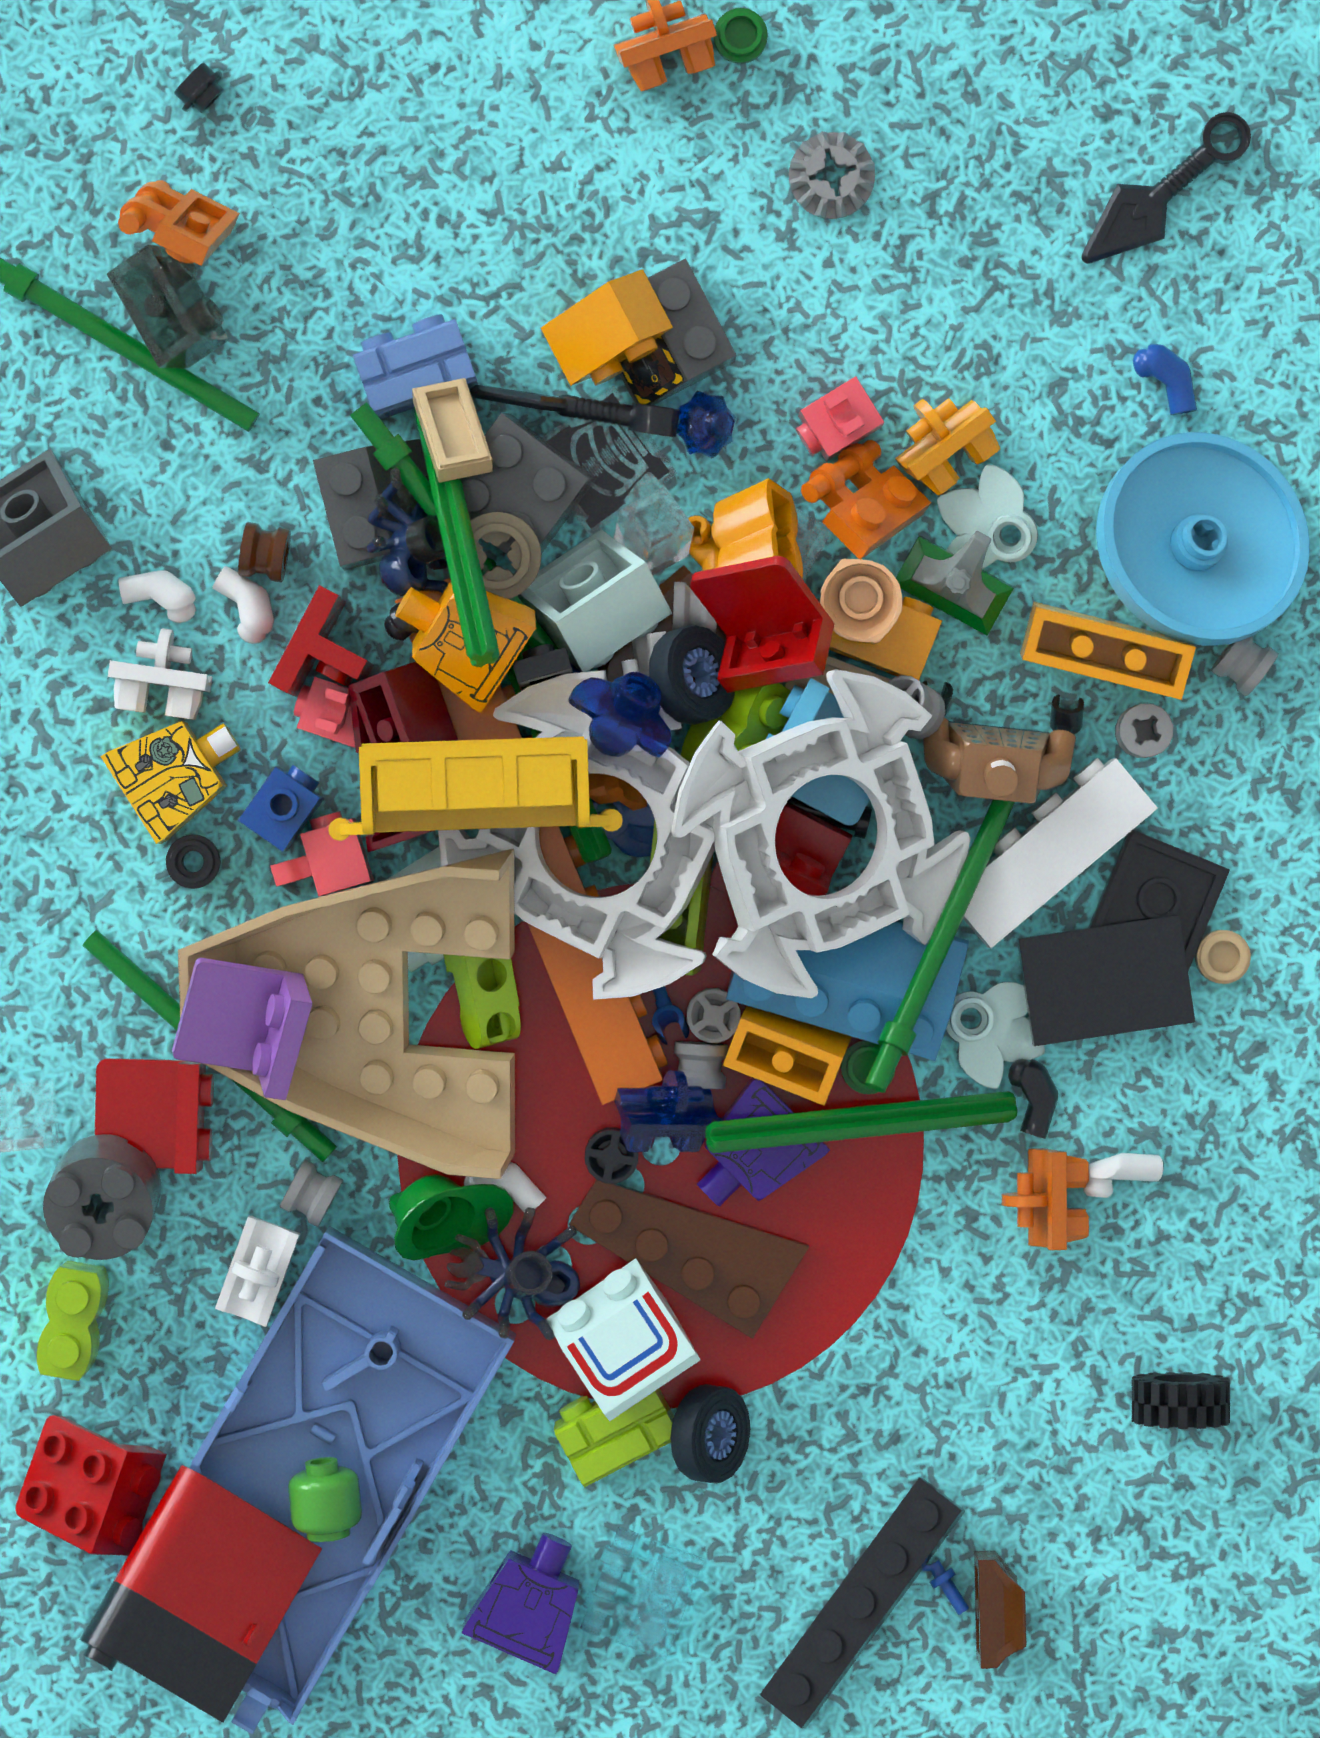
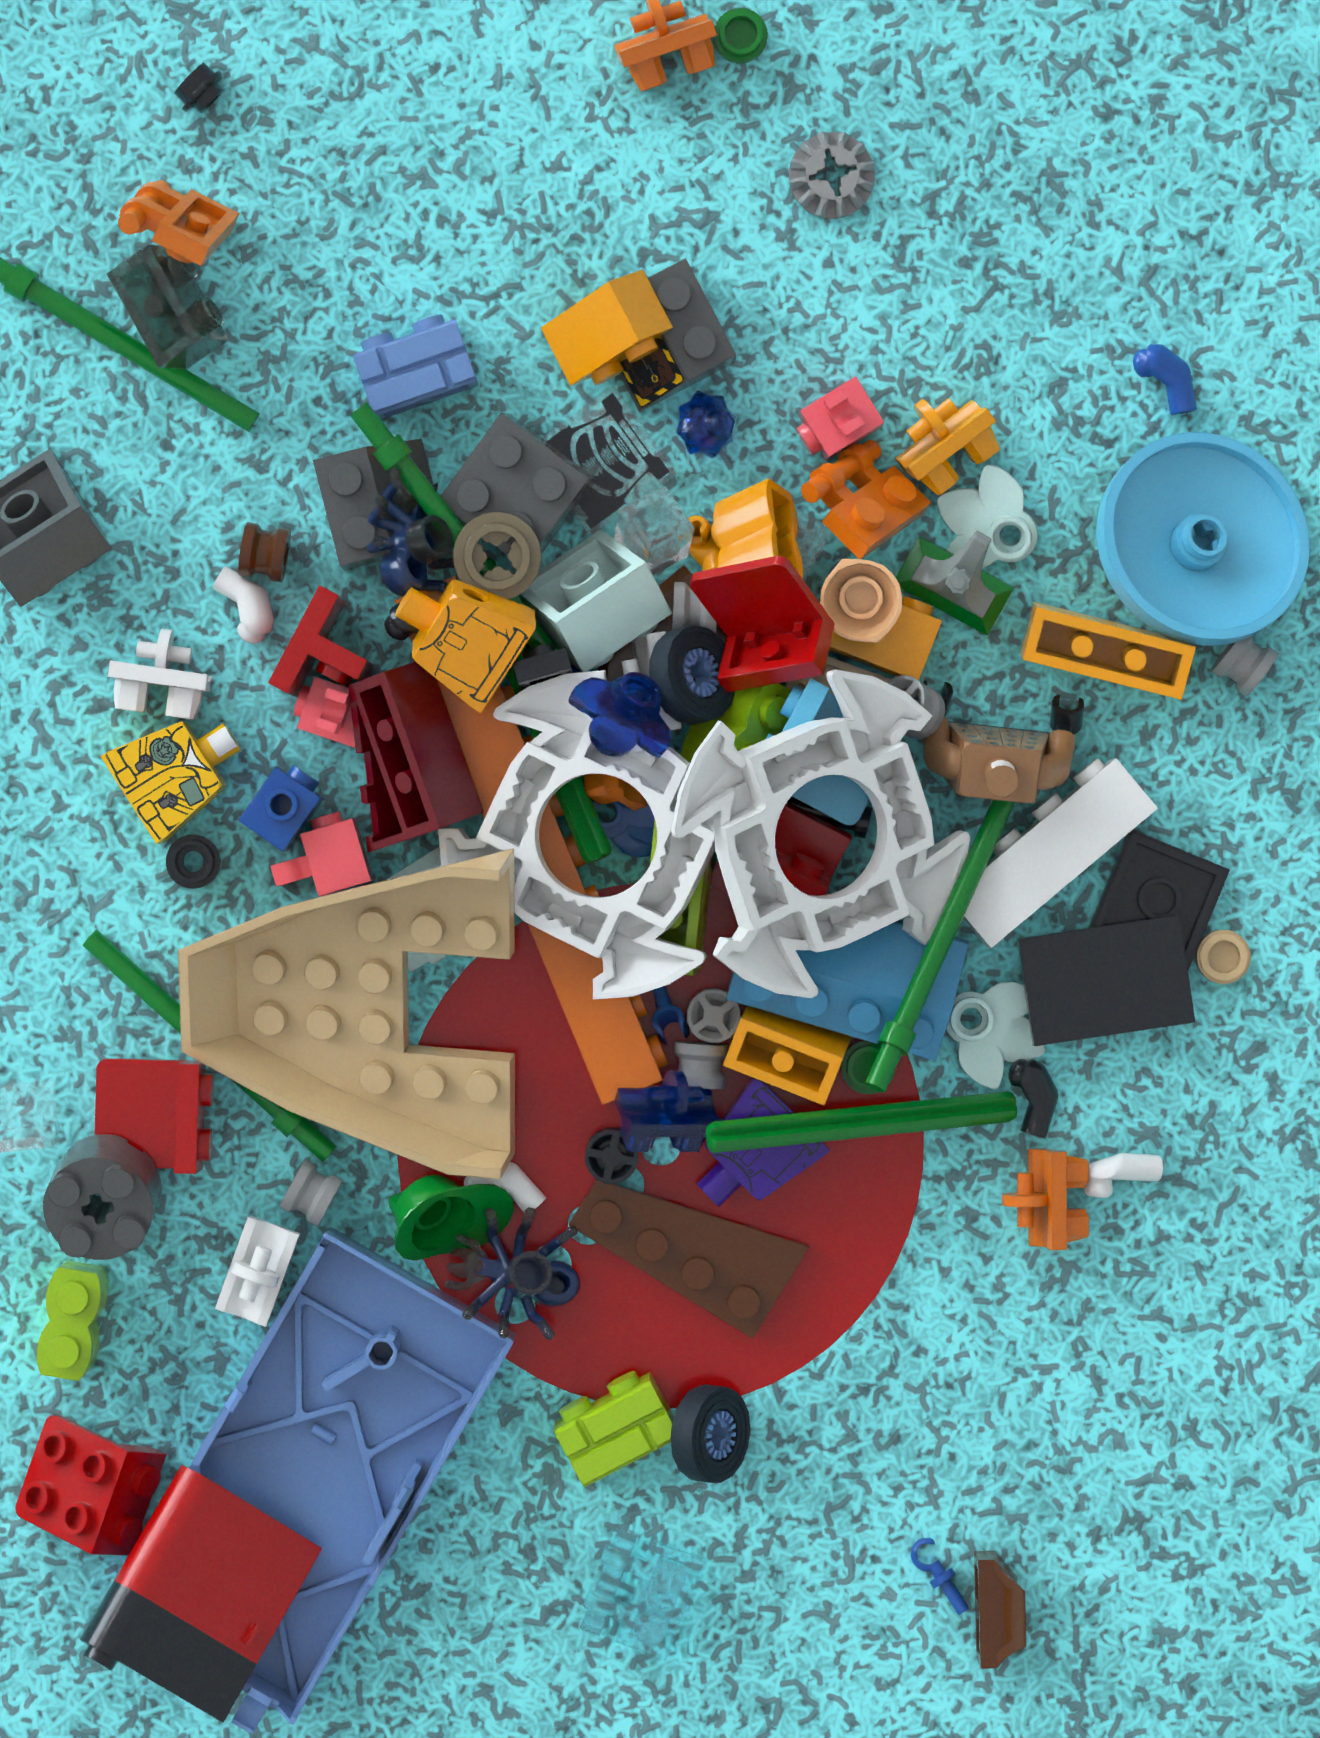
(162, 588): white arm -> none
(245, 1021): medium lavender bracket -> none
(325, 1500): bright green head -> none
(452, 430): tan tile -> none
(462, 565): green axle -> none
(474, 786): yellow container -> none
(486, 999): lime leg -> none
(528, 1605): dark purple torso -> none
(623, 1339): light aqua slope -> none
(636, 417): black piece -> none
(862, 1603): black plate -> none
(1130, 733): light grey wheel -> none
(1138, 212): black piece -> none
(1181, 1400): black tyre -> none

